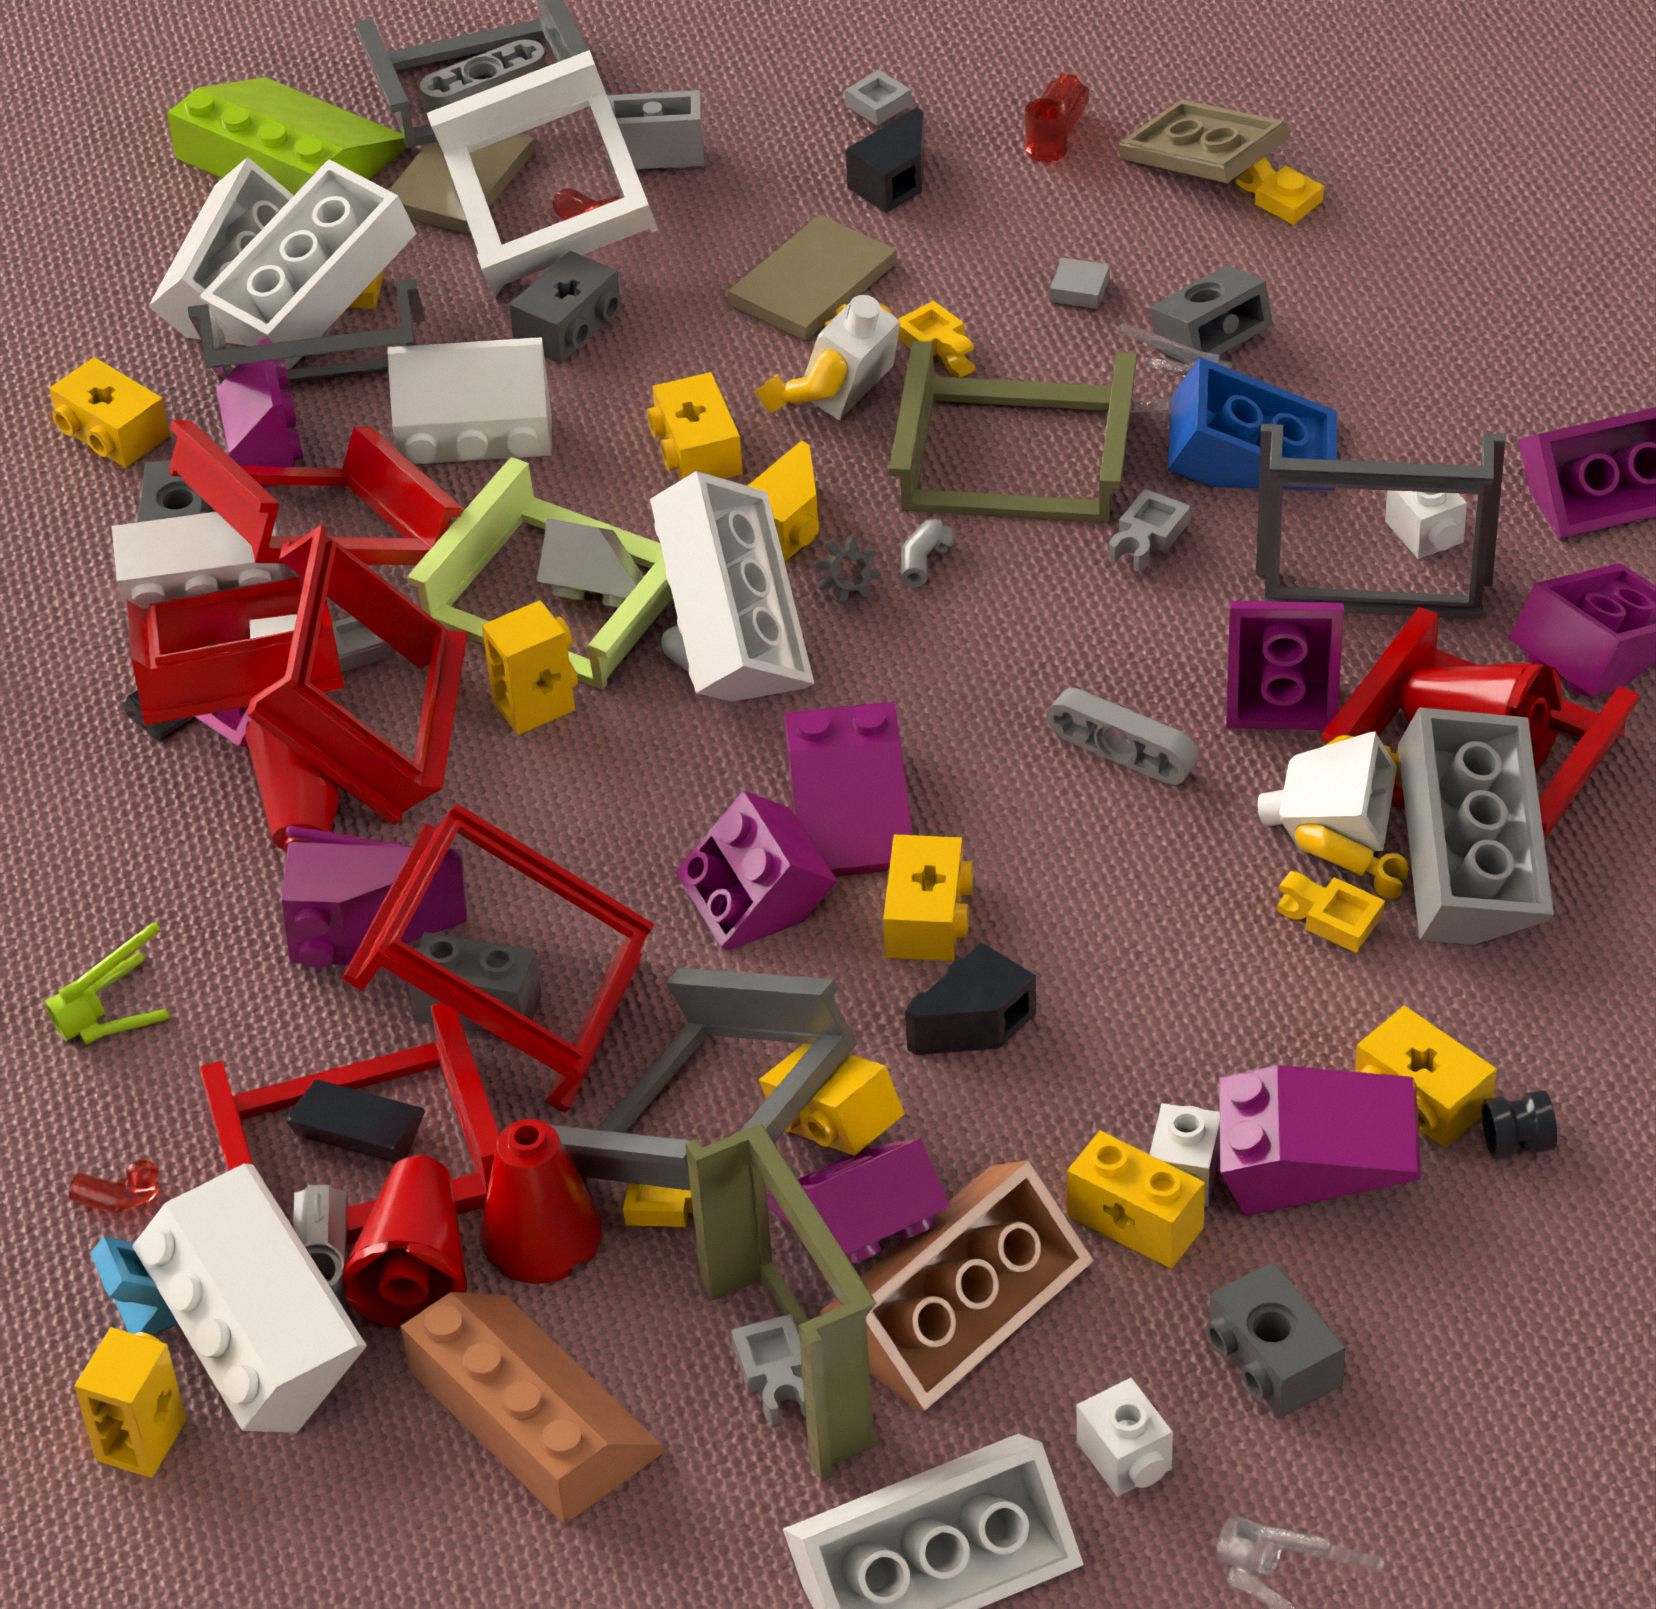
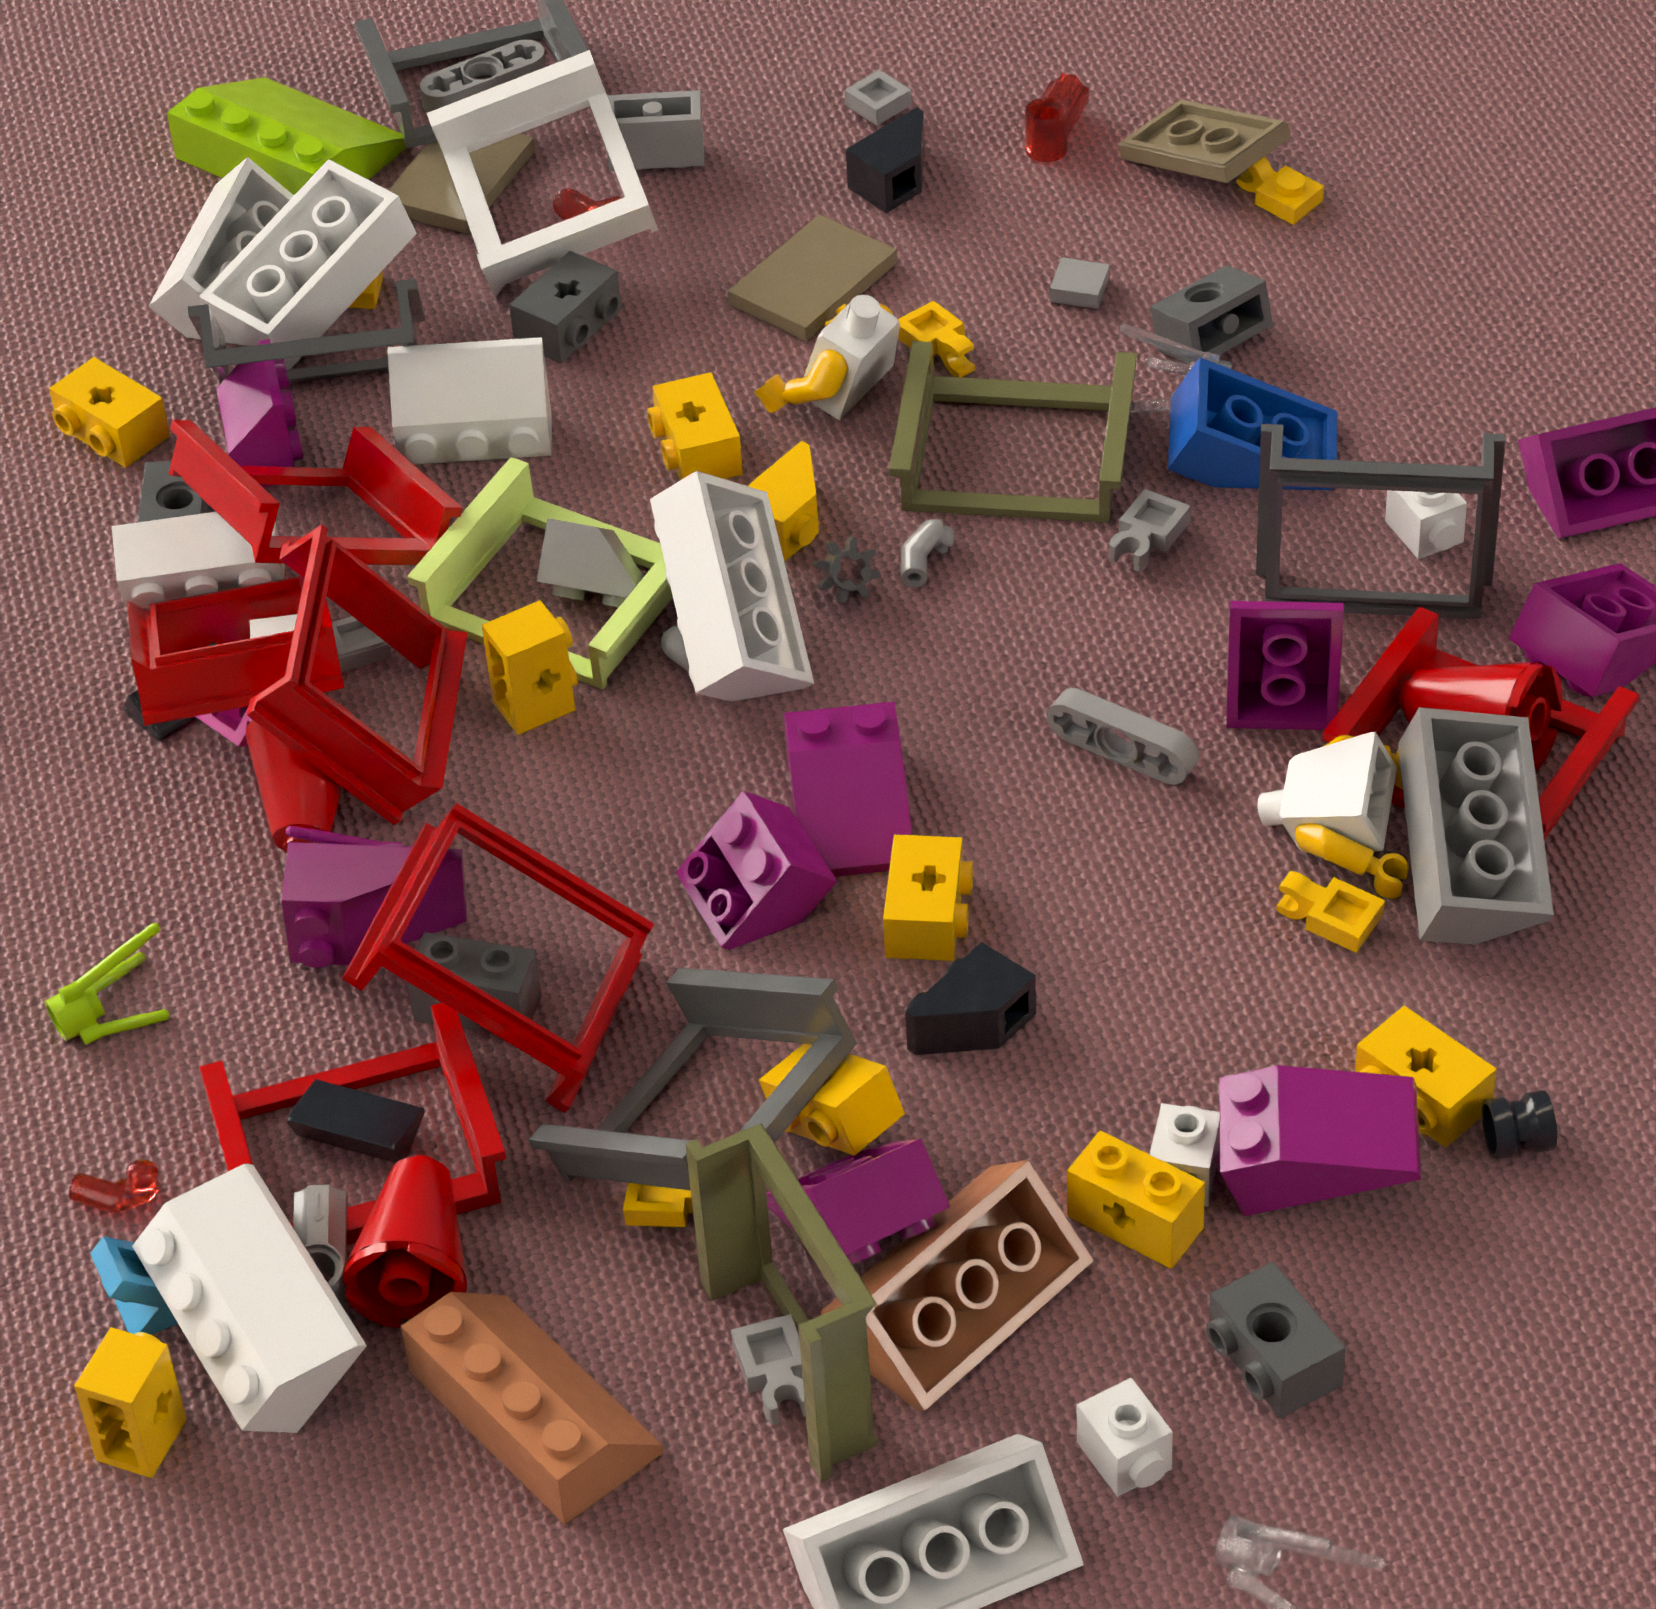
(537, 1207): red cone -> none

